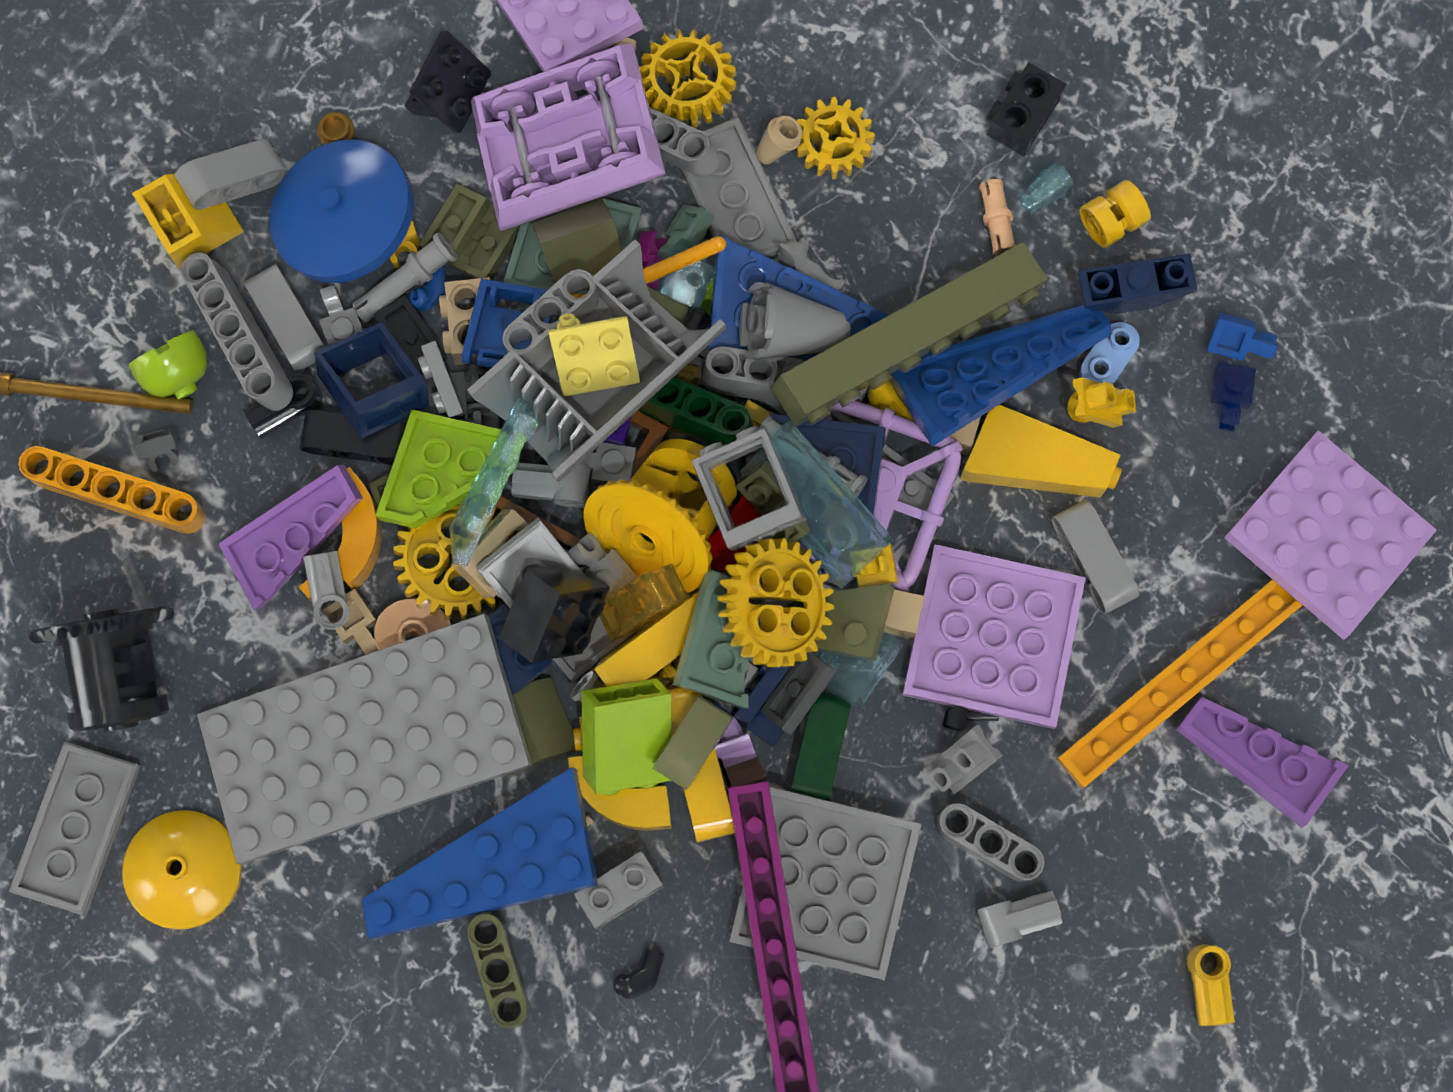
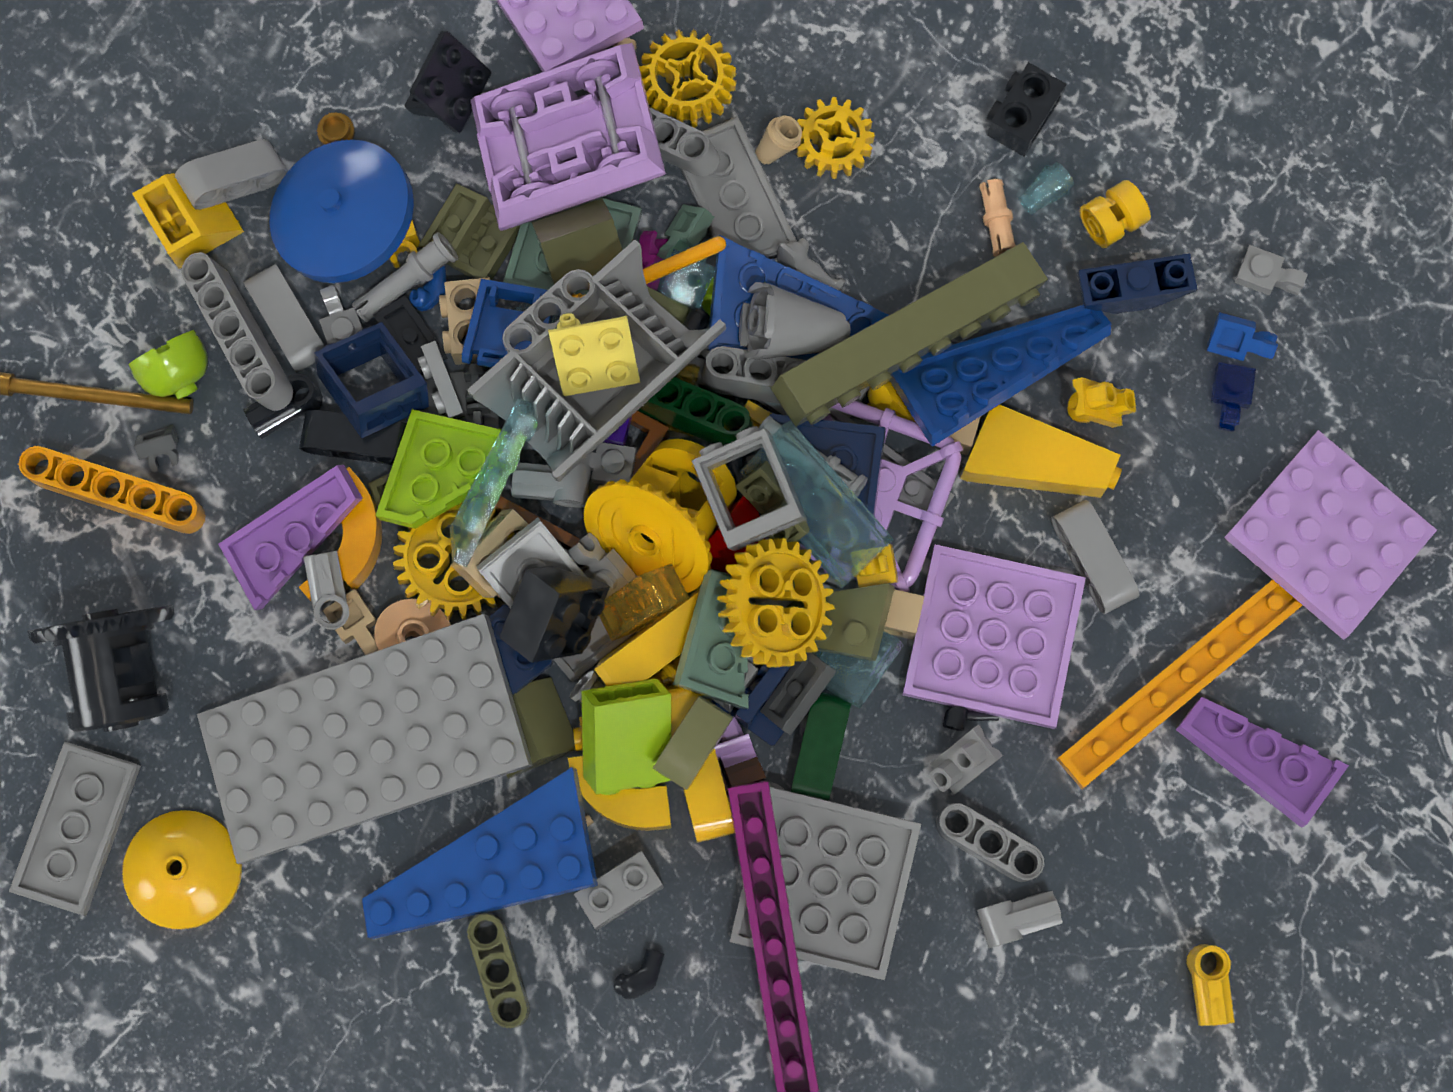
(1110, 354): light blue plate -> none
(1263, 271): none -> light grey plate

